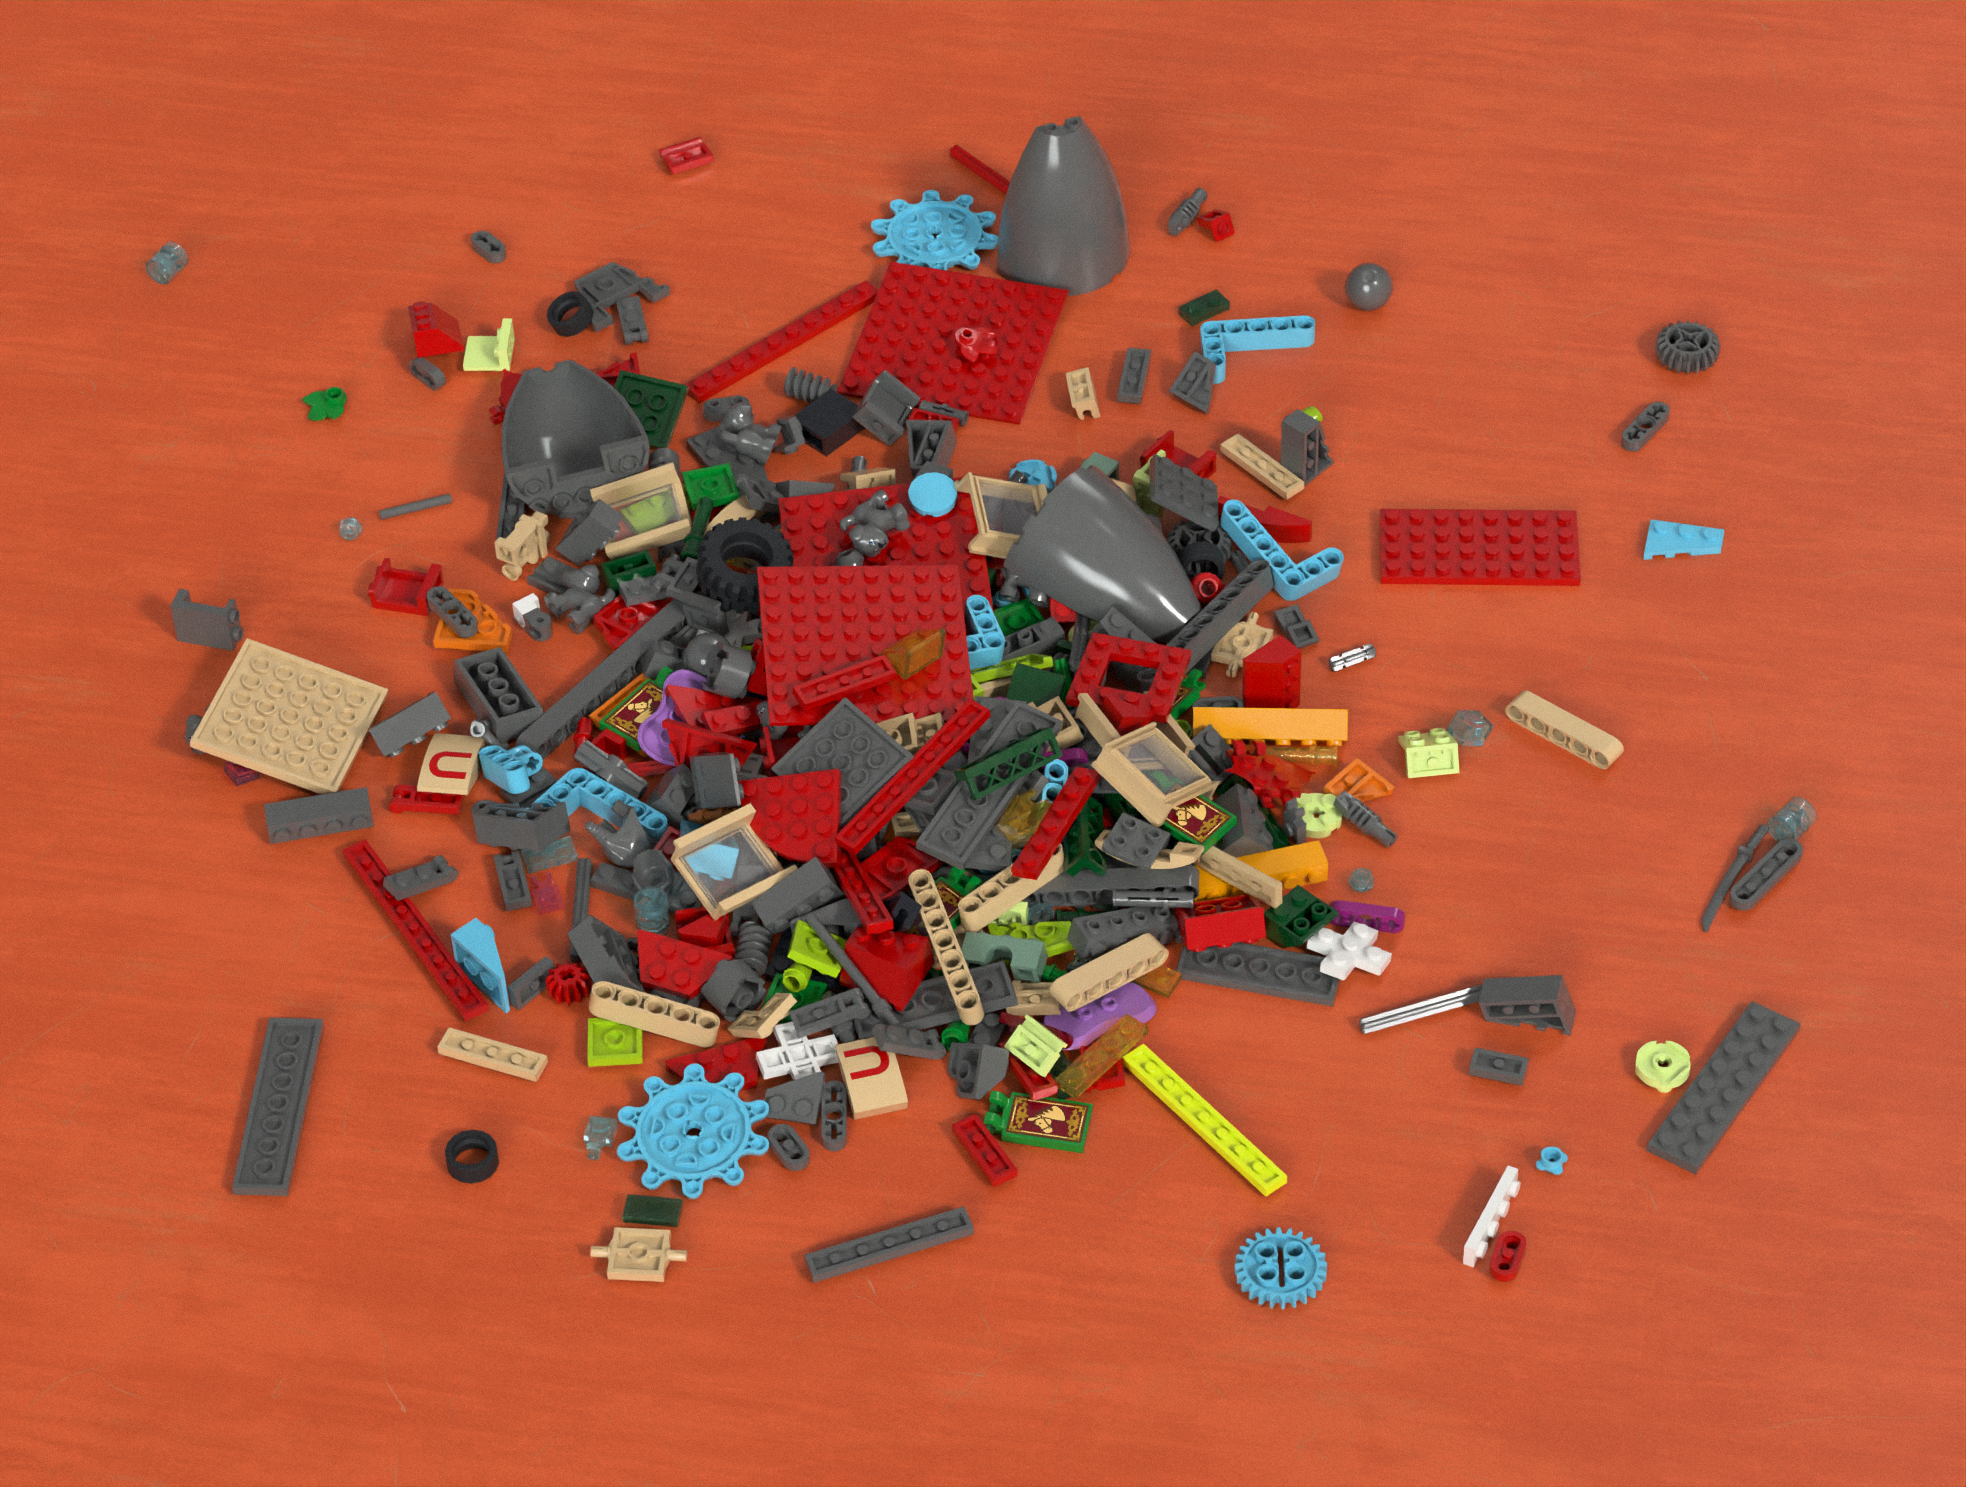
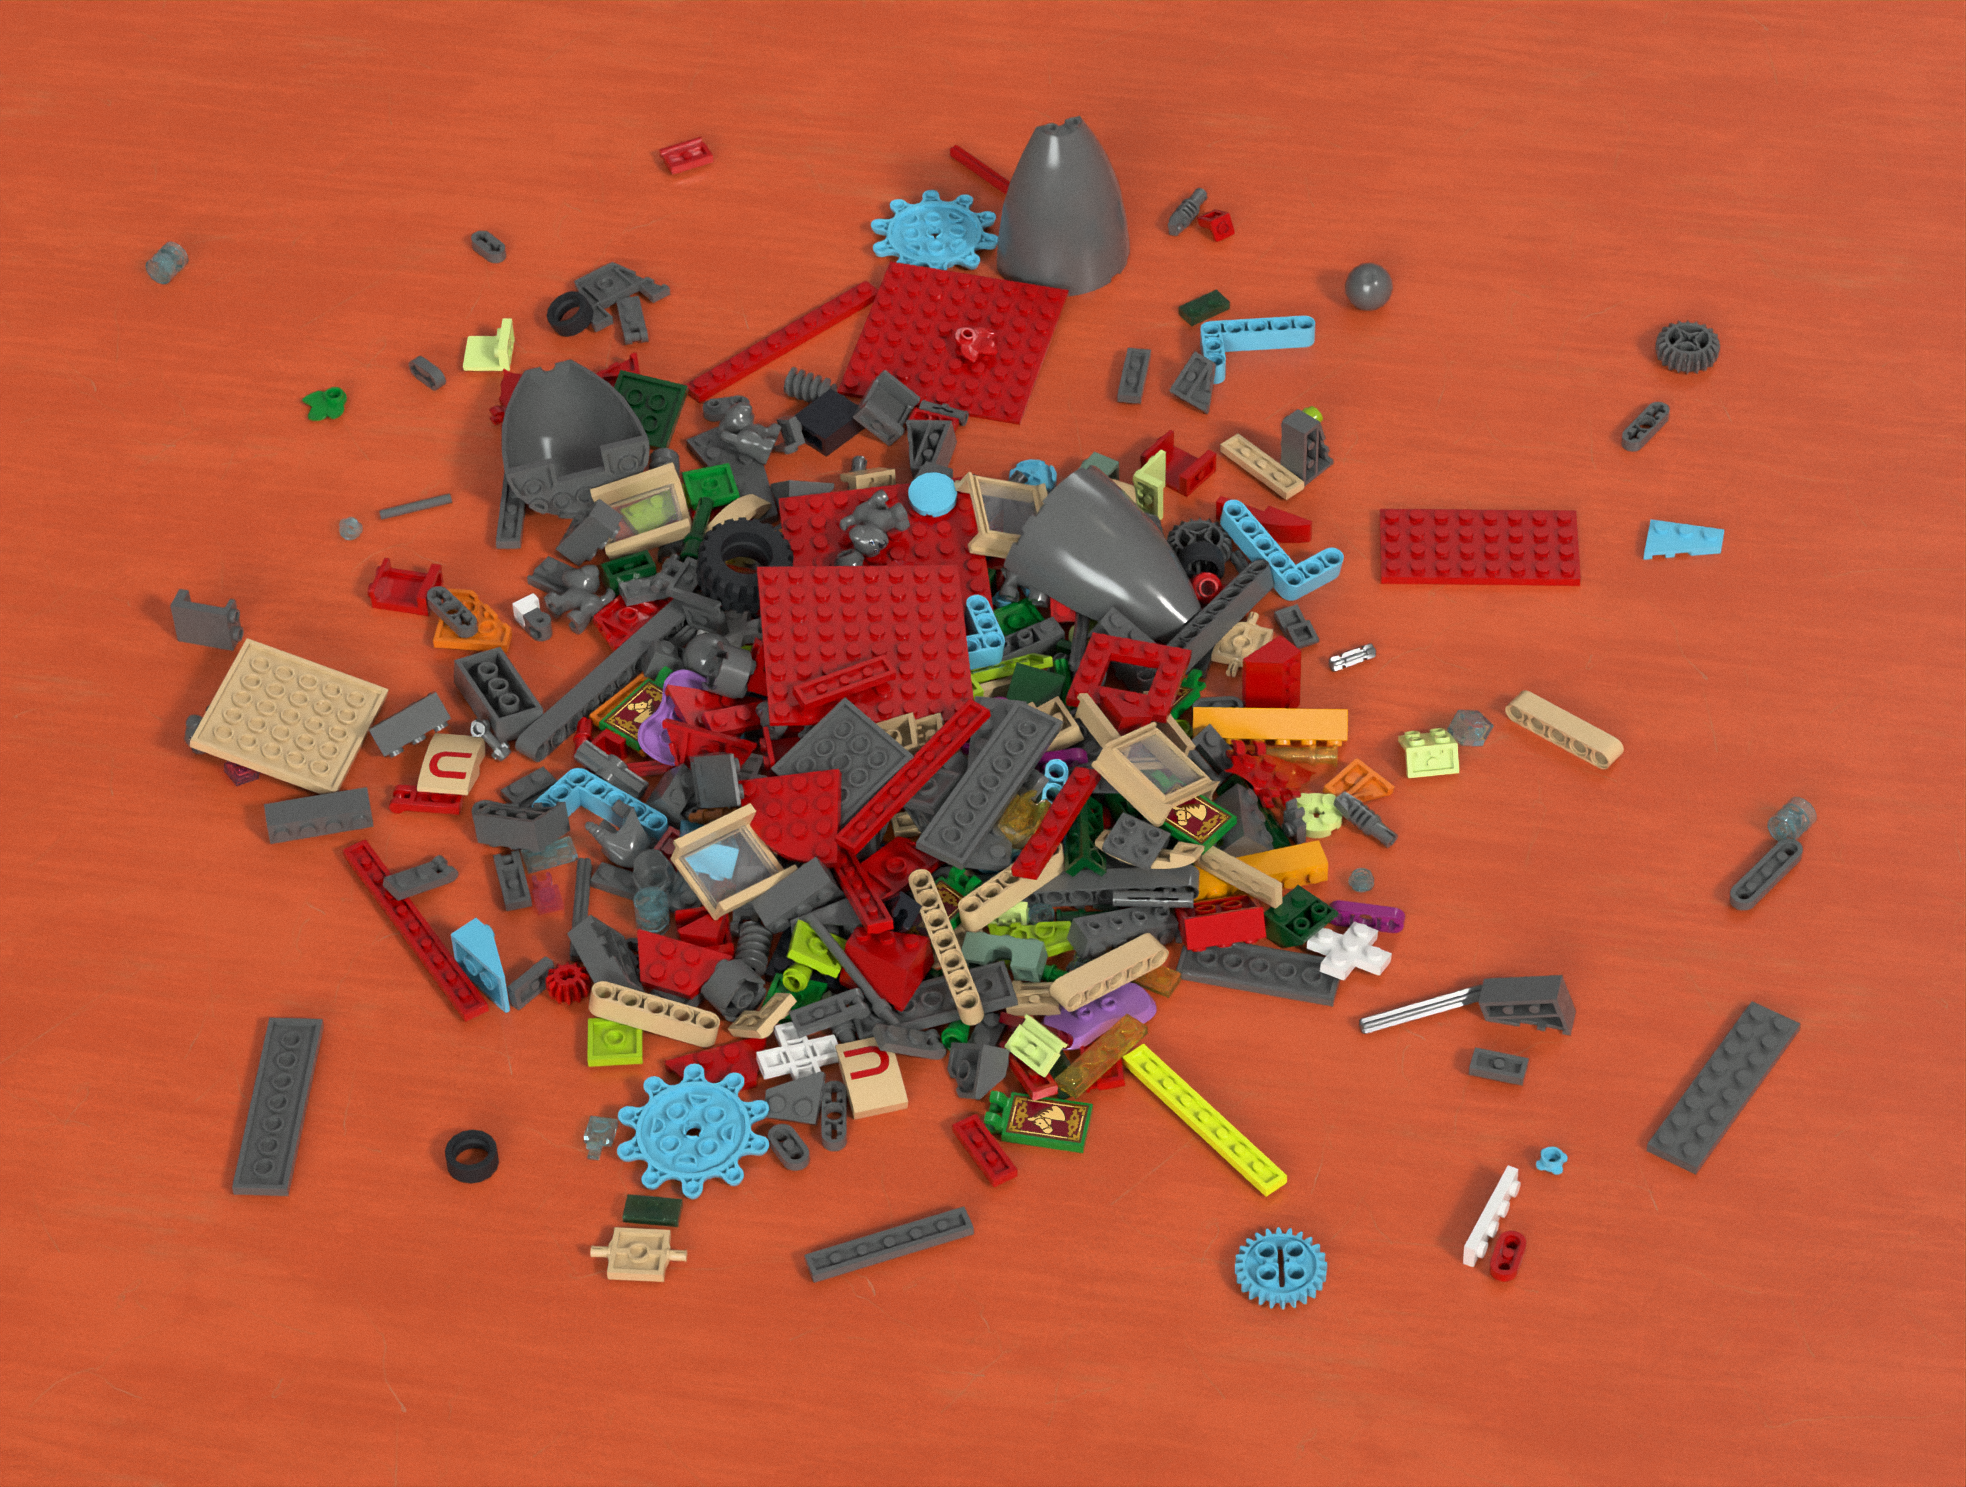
(434, 330): red slope -> none
(492, 1054): tan plate -> none
(510, 767): medium azure piece -> none
(523, 545): tan hips -> none
(760, 494): dark grey plate -> none
(916, 651): clear yellow slope -> none
(1002, 755): dark green fence -> none
(1082, 392): tan hinge -> none
(1184, 492): dark grey plate -> none
(1663, 1077): yellowish green plate -> none
(1744, 855): dark grey sword -> none

